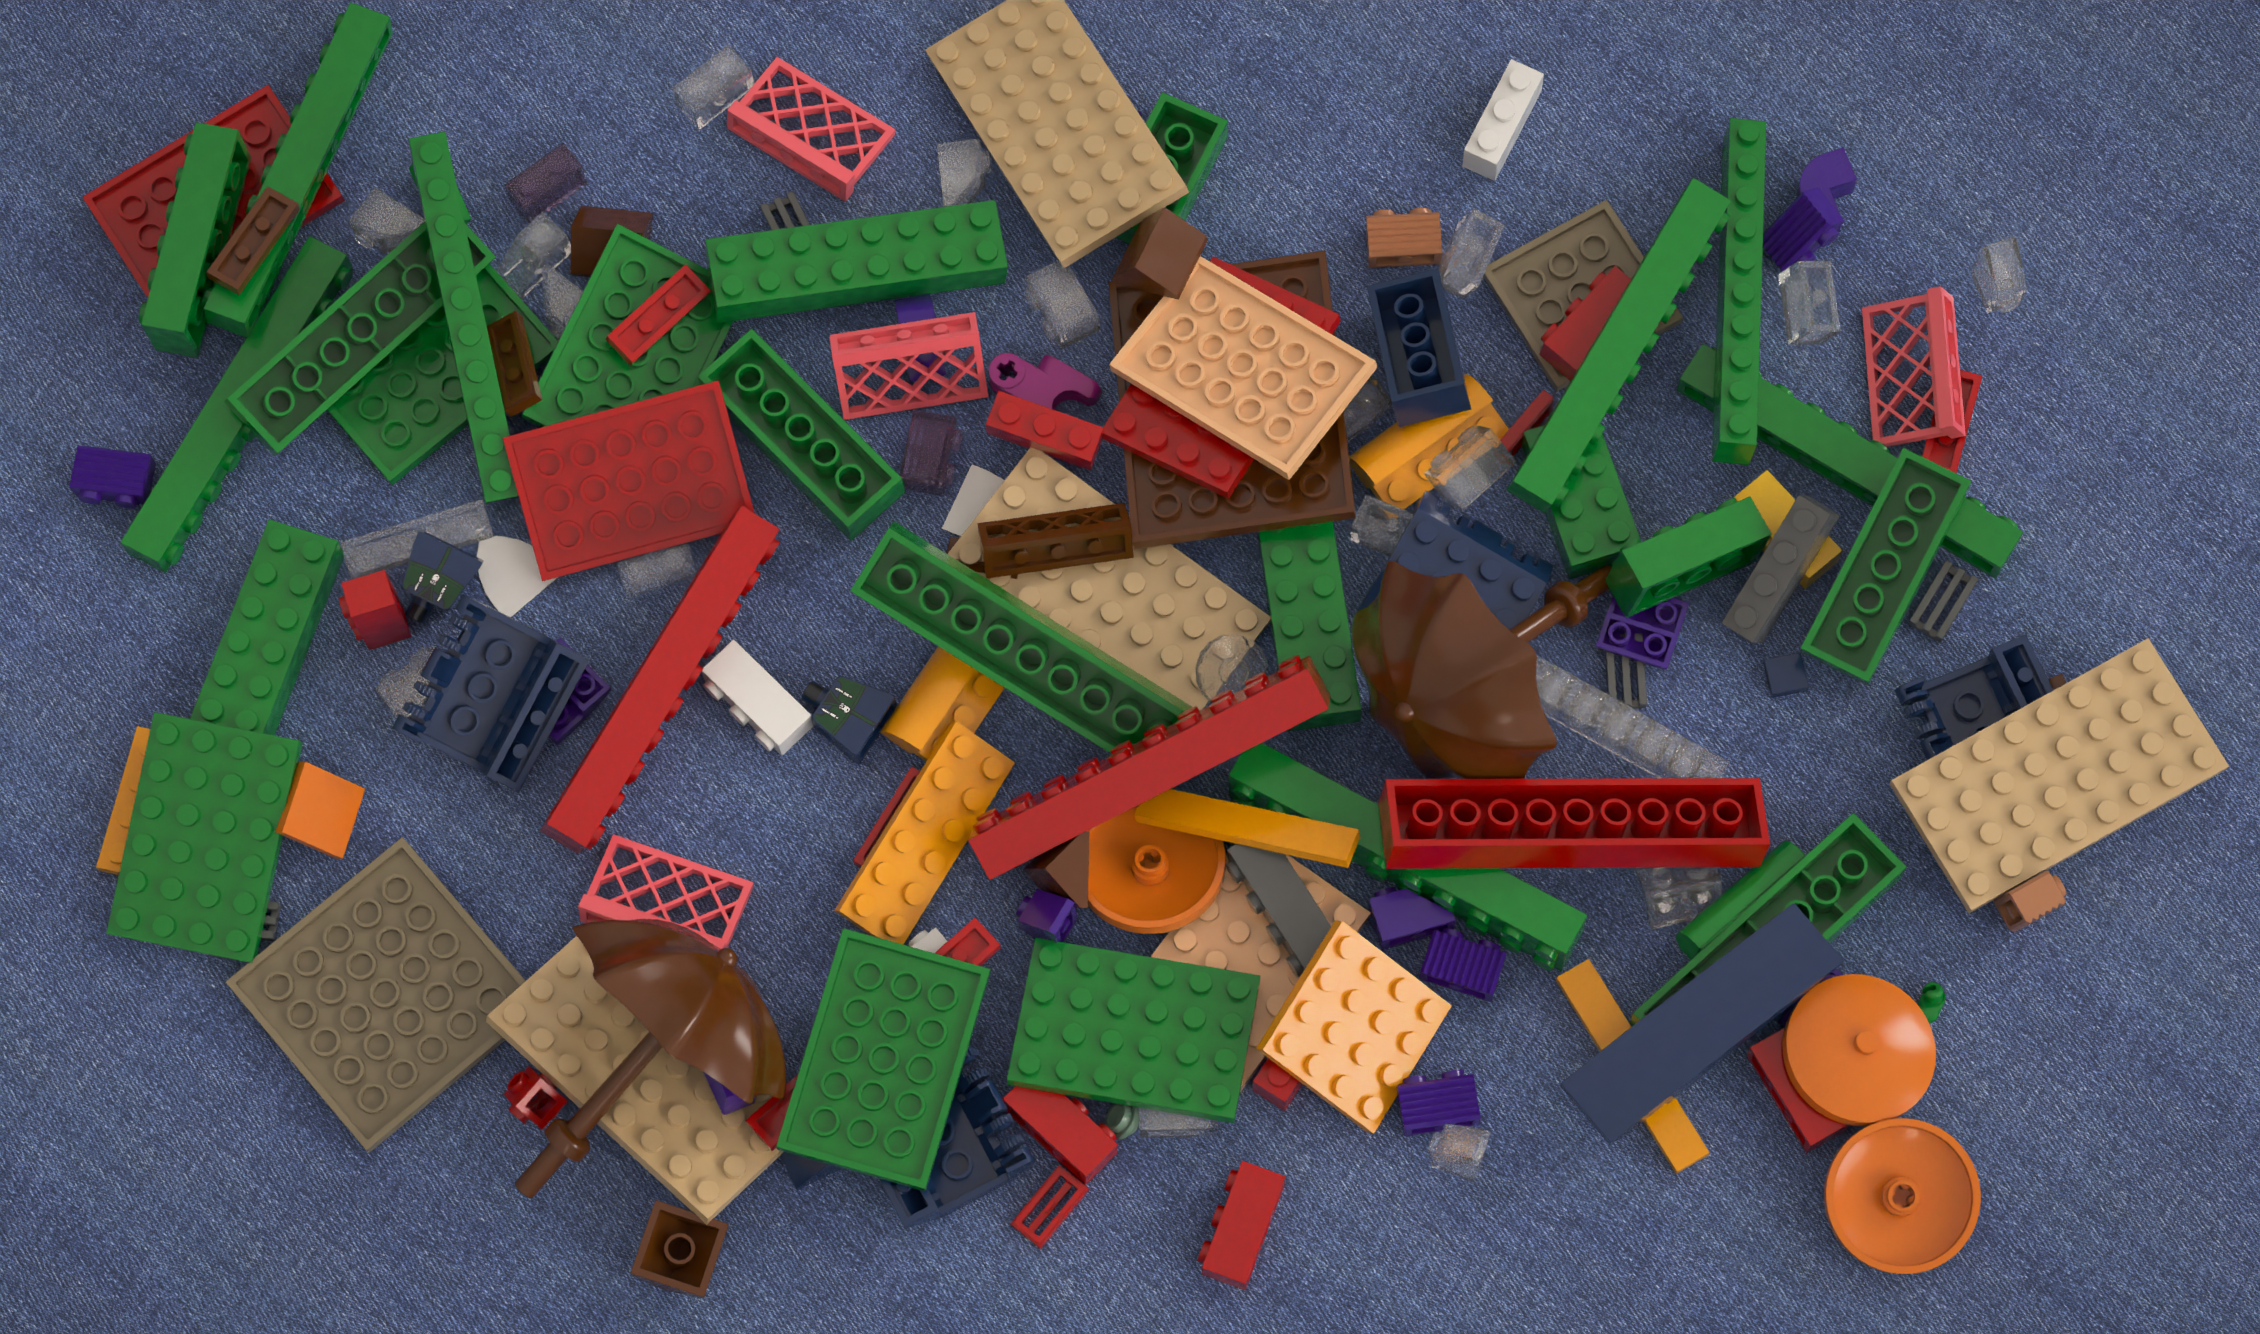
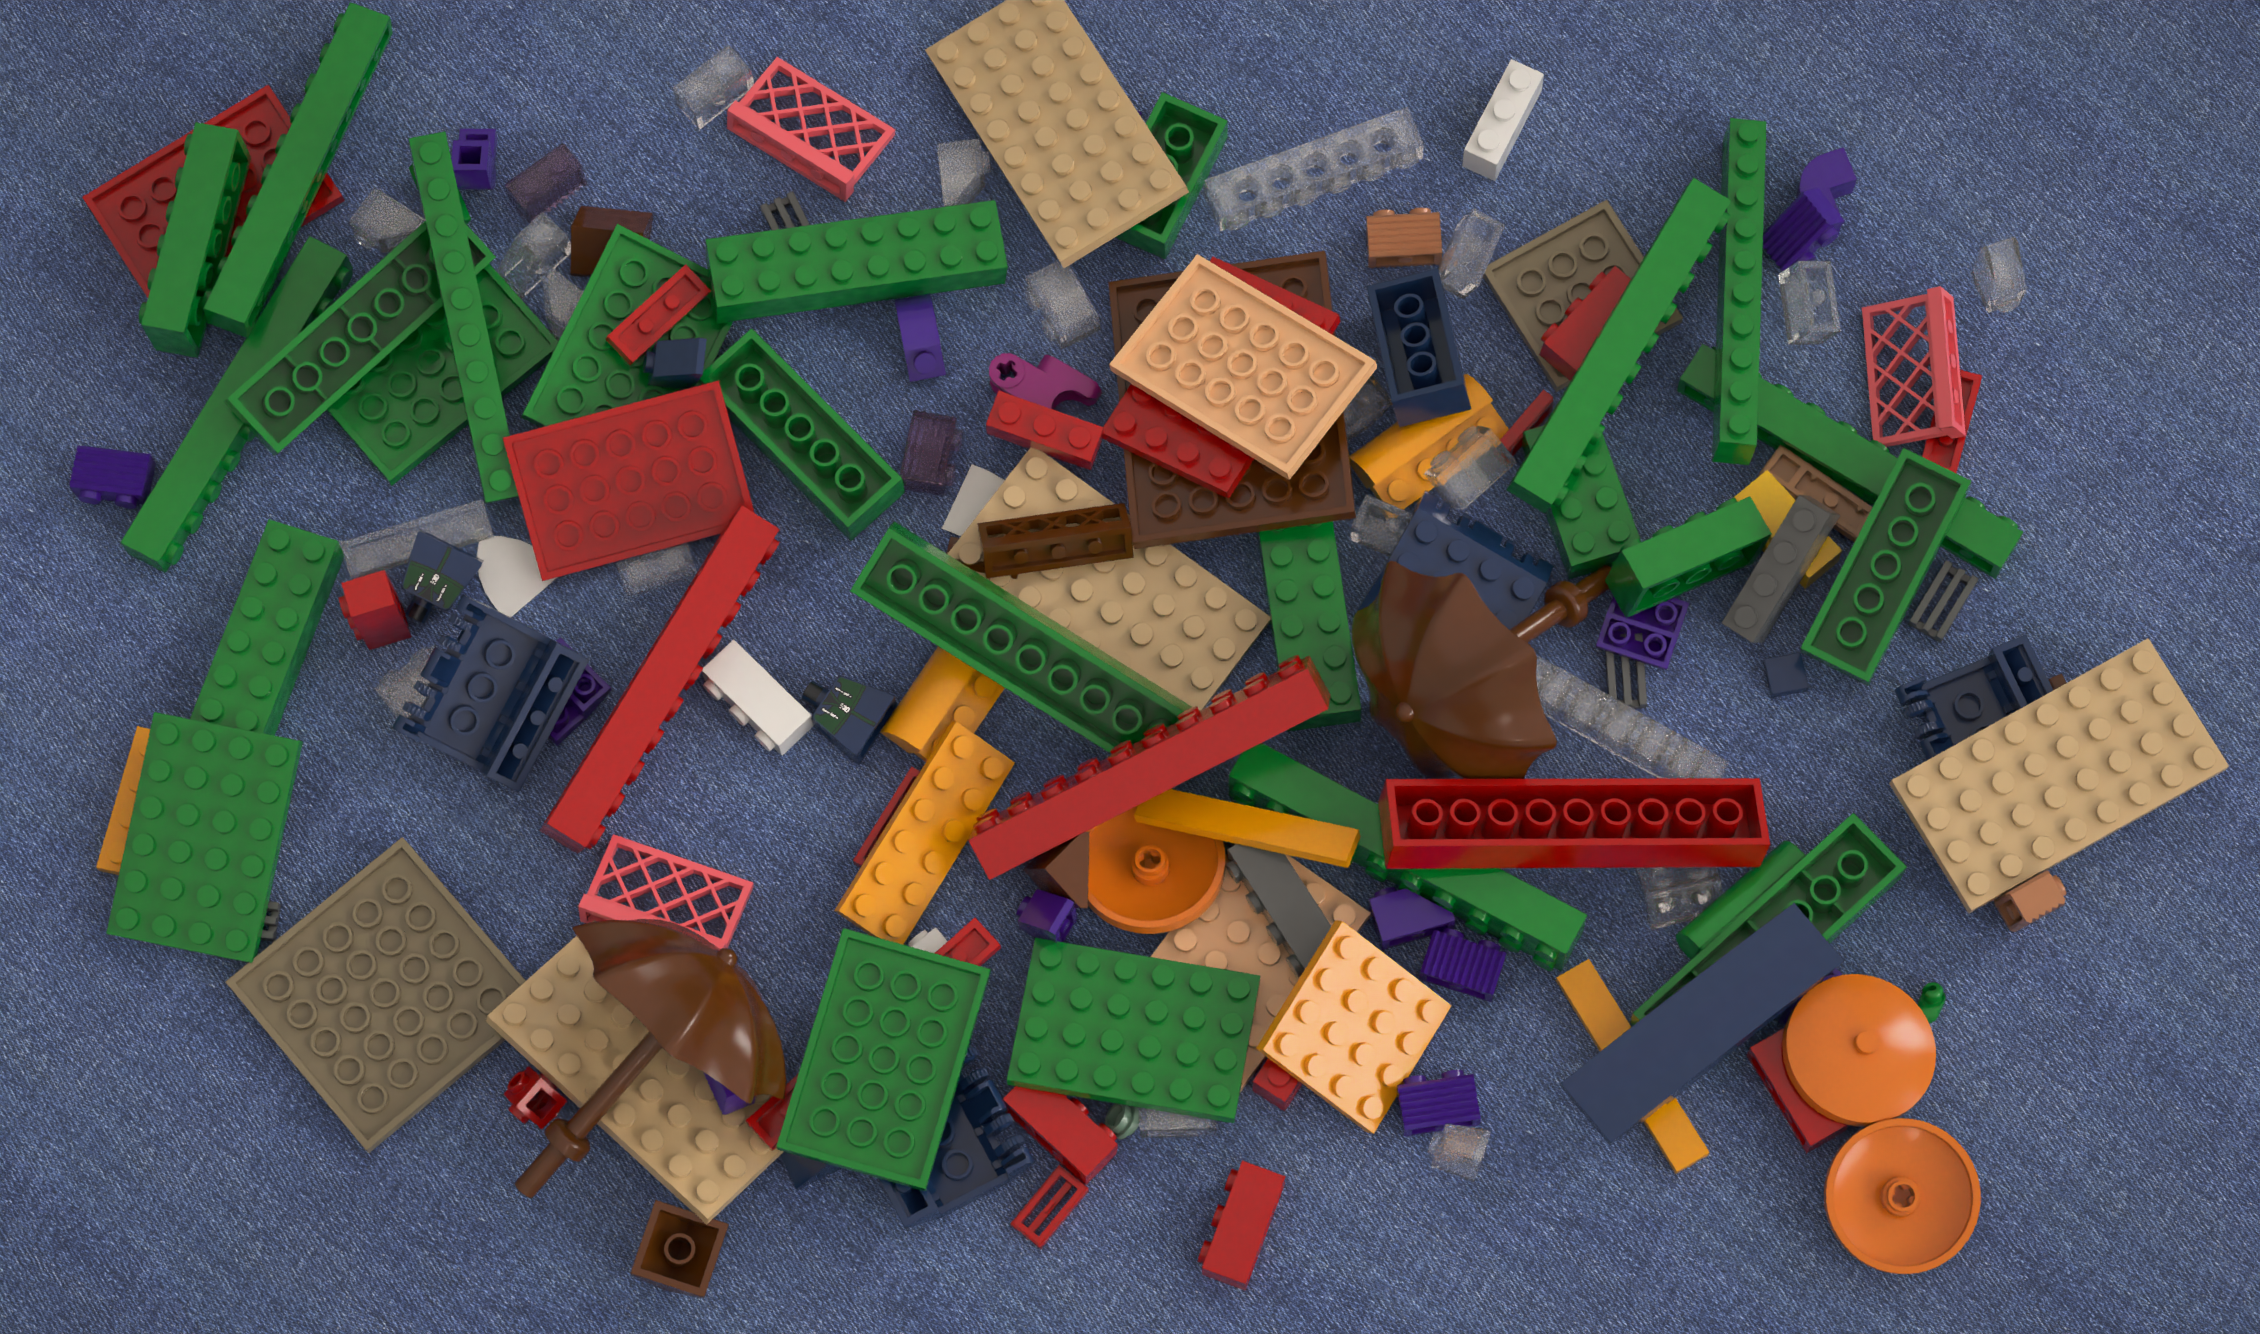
(253, 240): reddish brown plate -> none
(320, 810): orange tile -> none
(475, 159): none -> dark purple brick
(514, 363): reddish brown tile -> none
(675, 363): none -> dark blue slope
(906, 343): coral fence -> none
(1161, 255): reddish brown slope -> none
(1227, 664): clear tile -> none
(1393, 129): none -> clear brick
(1803, 479): none -> medium nougat plate

